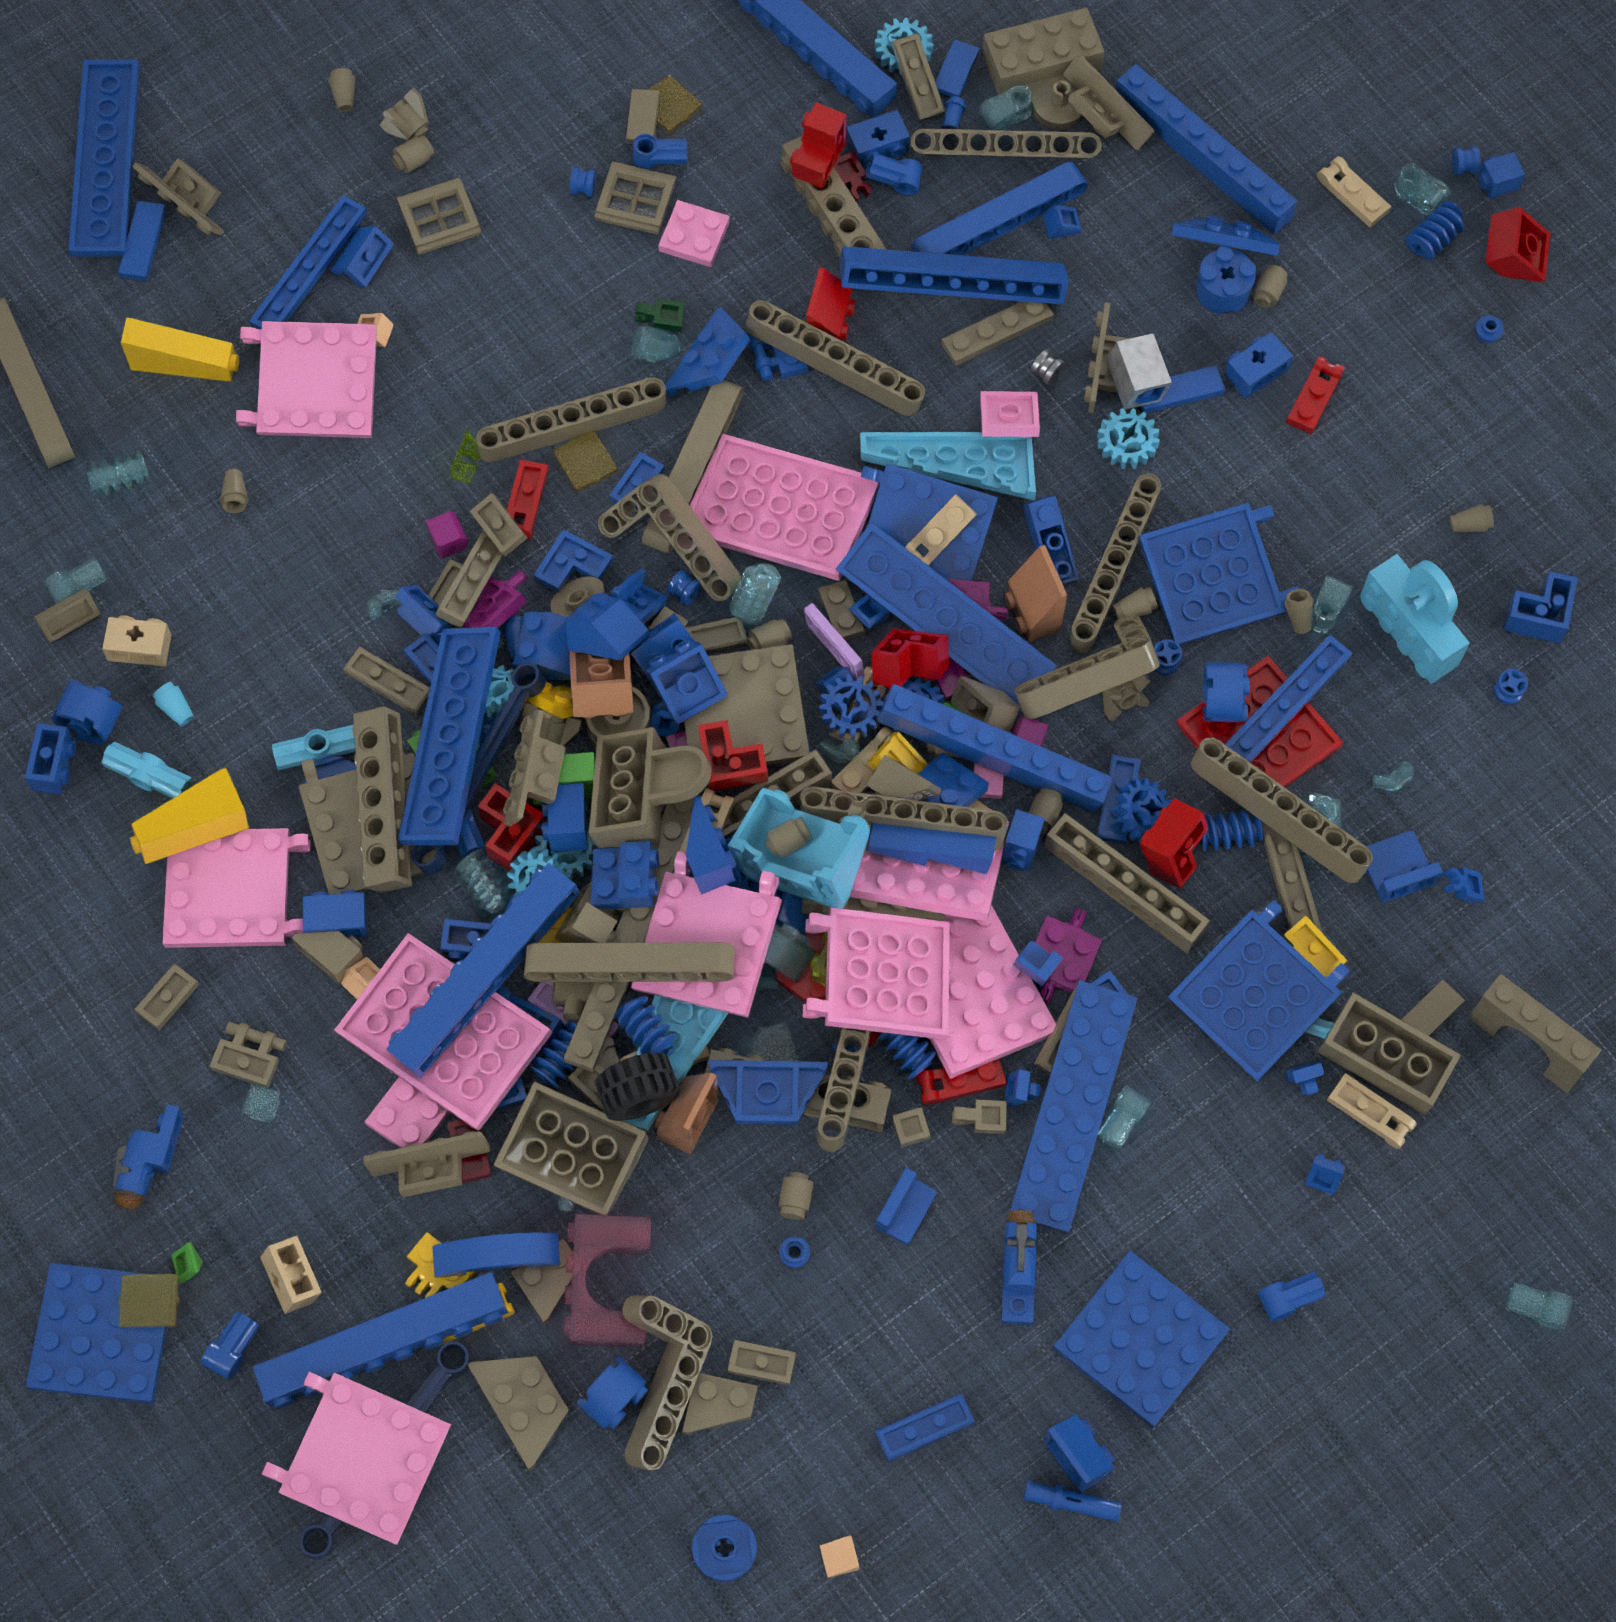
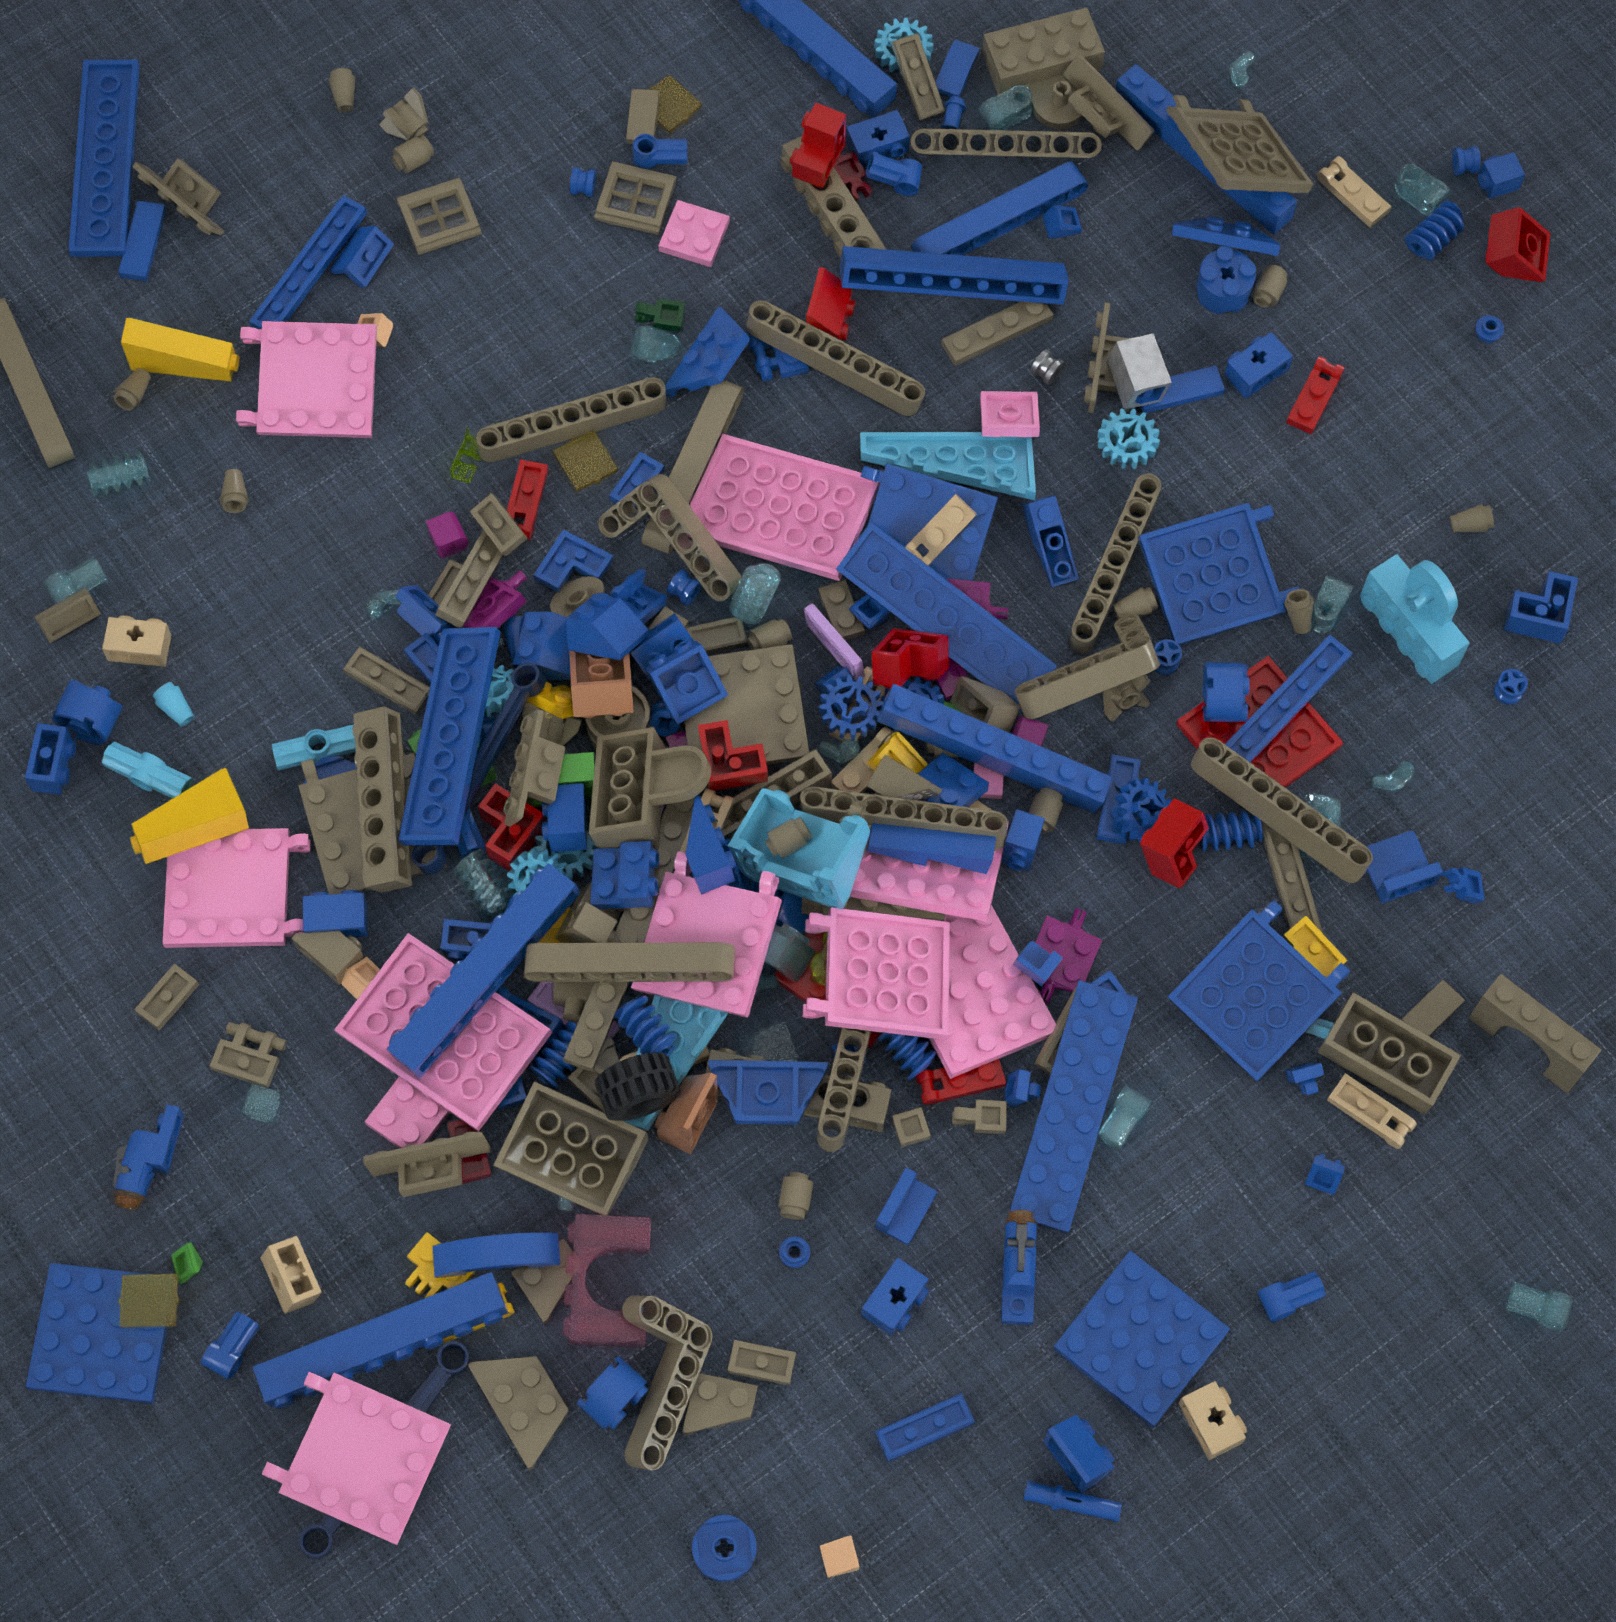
(132, 389): none -> dark tan cone
(899, 1279): none -> blue brick
(1037, 597): nougat slope -> none
(1126, 883): dark tan brick -> none
(1213, 1437): none -> tan brick
(1238, 69): none -> clear light blue arm
(1240, 148): none -> dark tan plate

